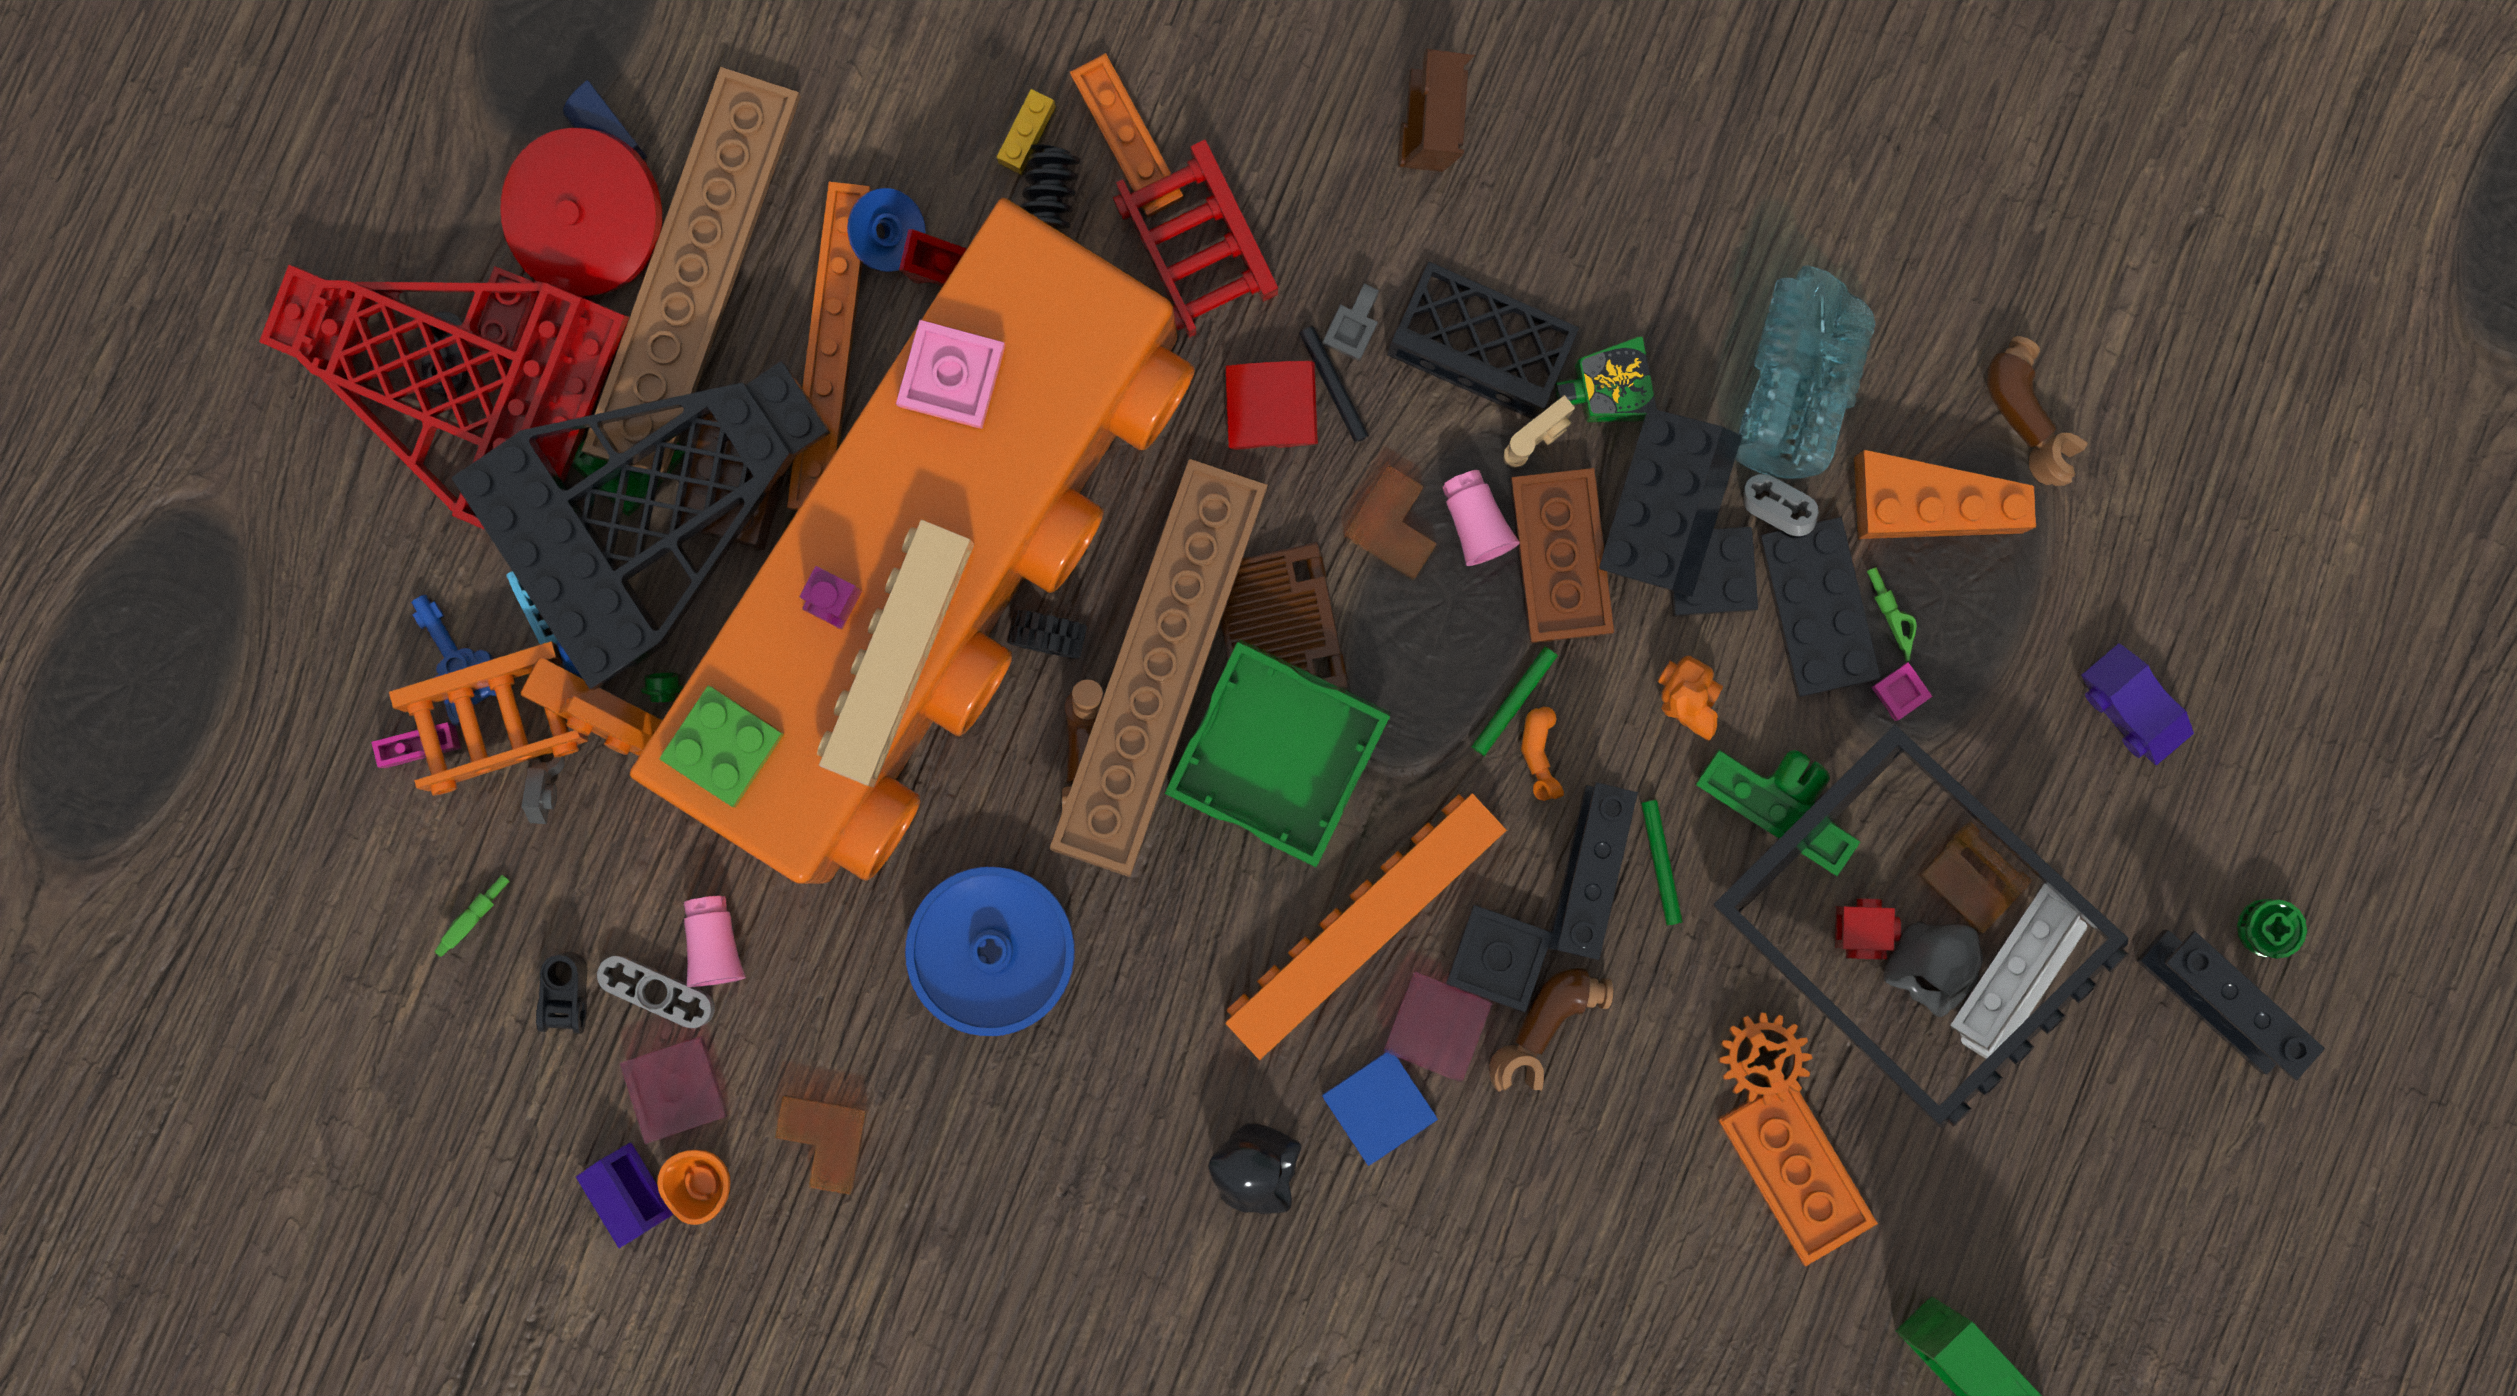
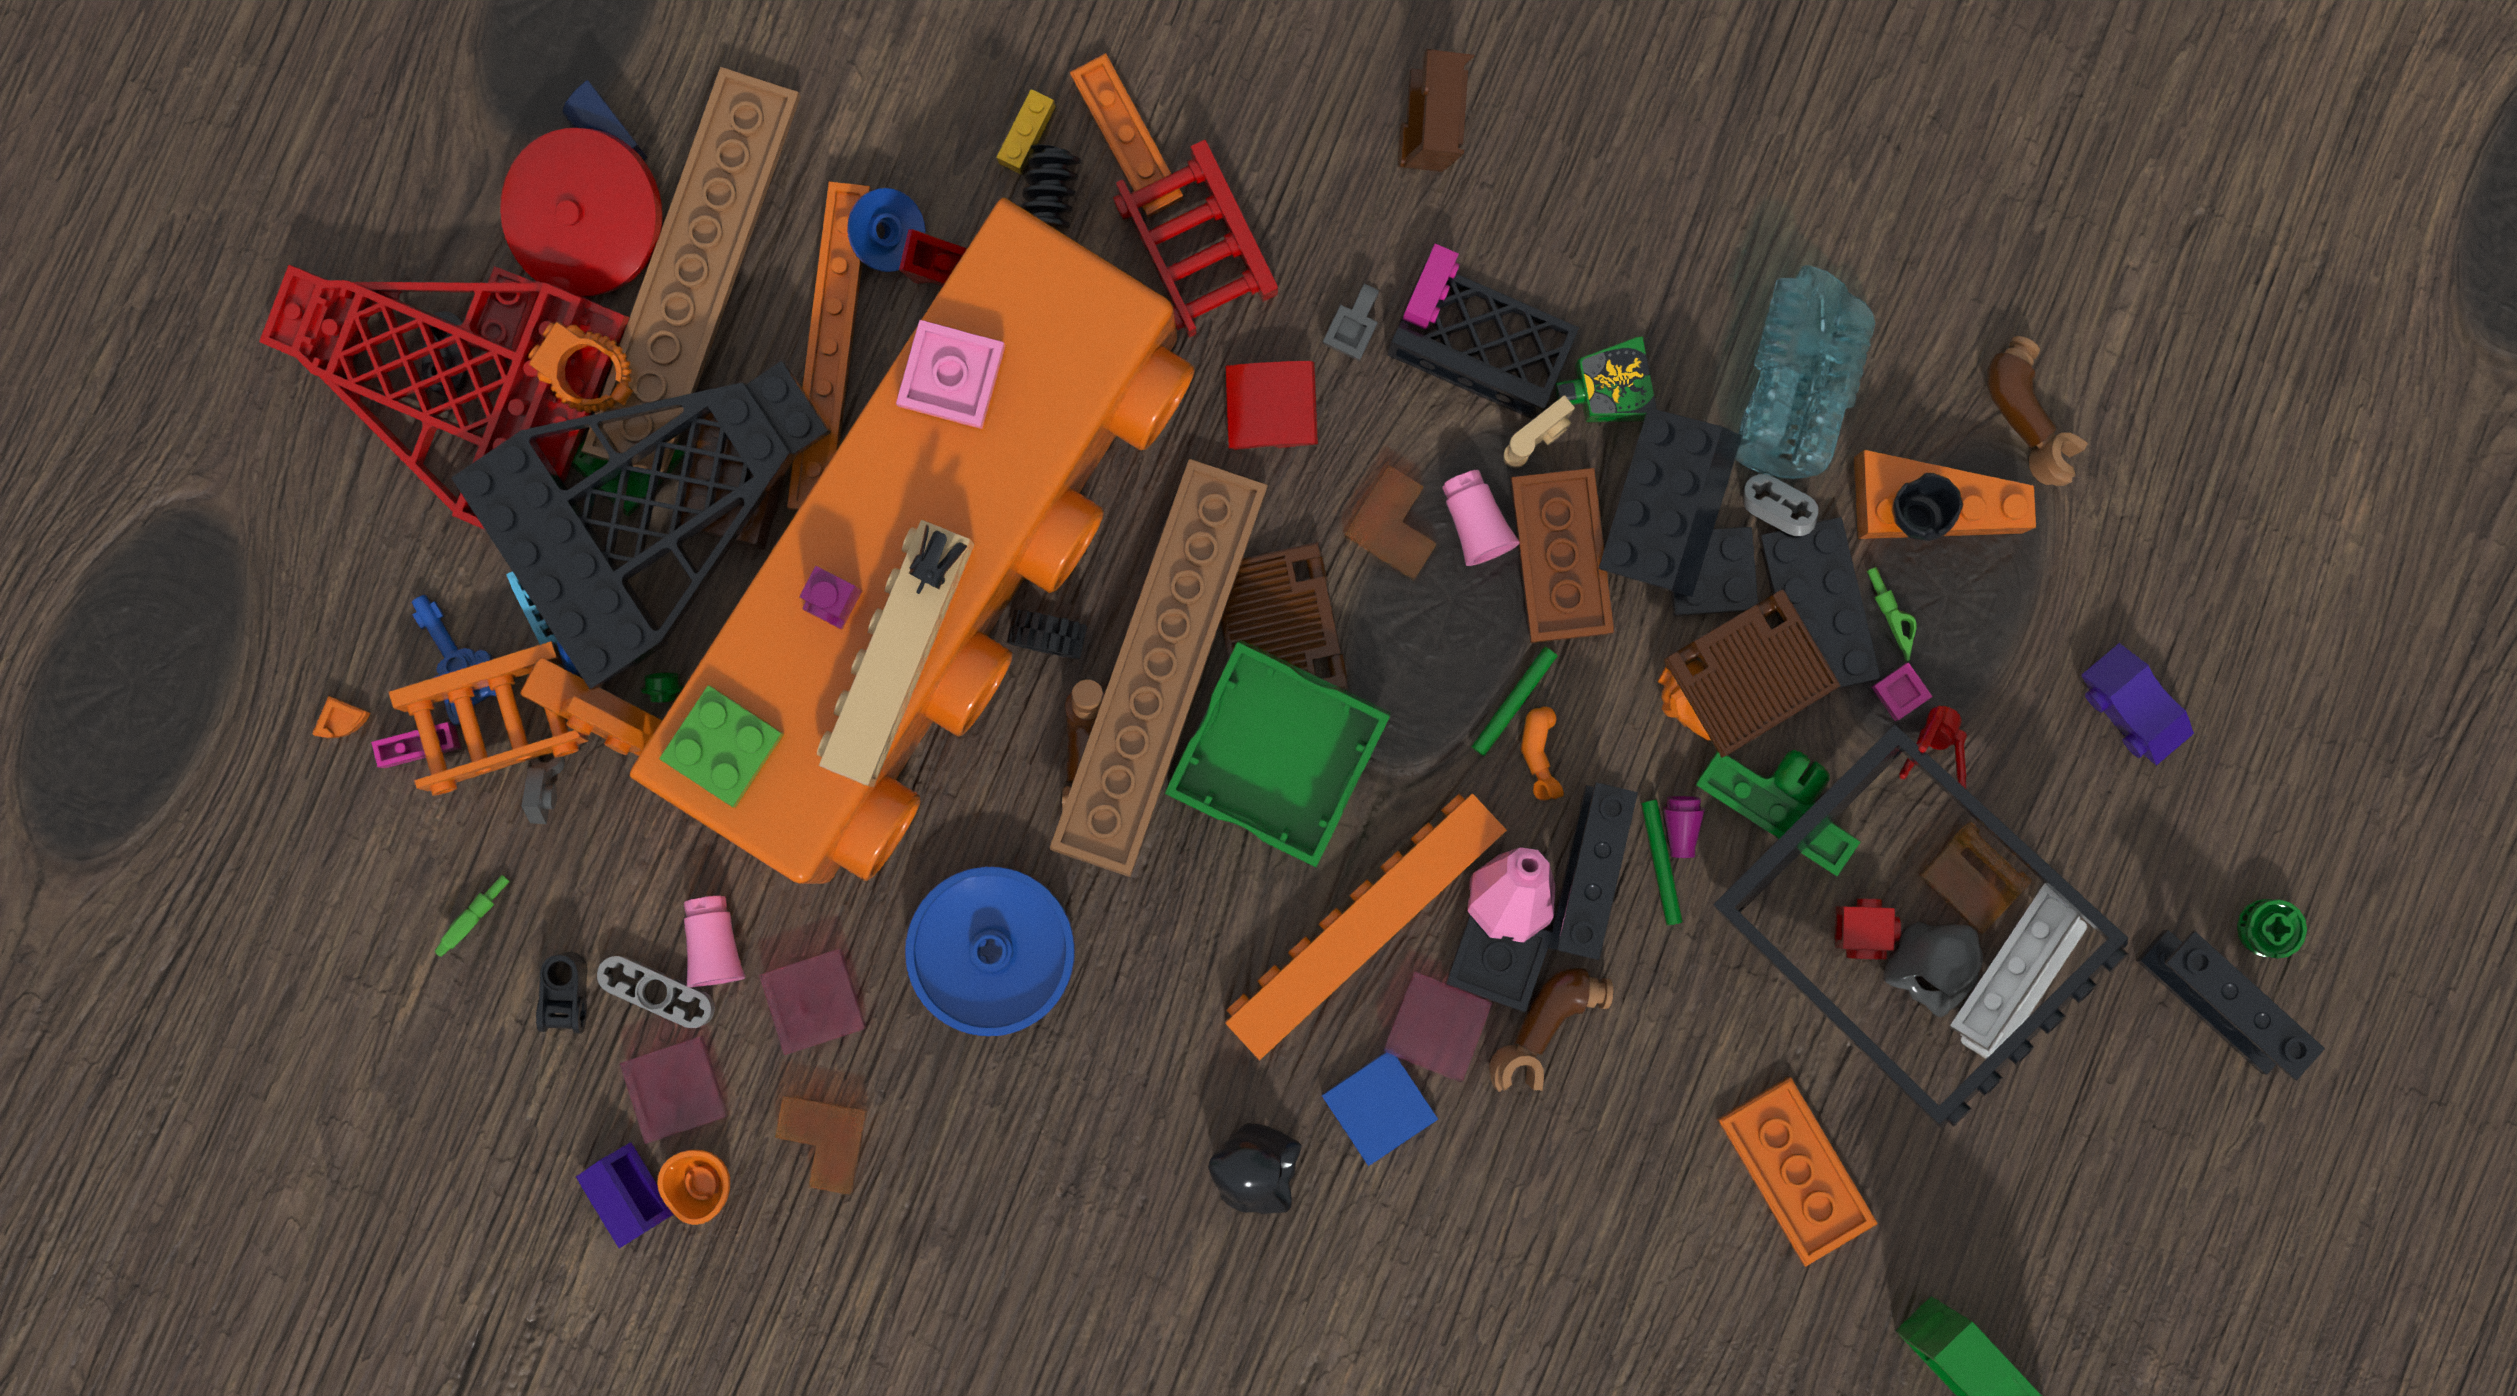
(339, 719): none -> orange tile
(552, 358): none -> orange piece
(812, 1001): none -> clear pink plate
(926, 565): none -> black piece
(1334, 384): black piece -> none
(1431, 287): none -> dark pink piece
(1513, 894): none -> bright pink cone
(1683, 822): none -> magenta cone
(1752, 673): none -> reddish brown window
(1773, 1077): orange gear -> none
(1927, 507): none -> black hair
(1940, 732): none -> red plant

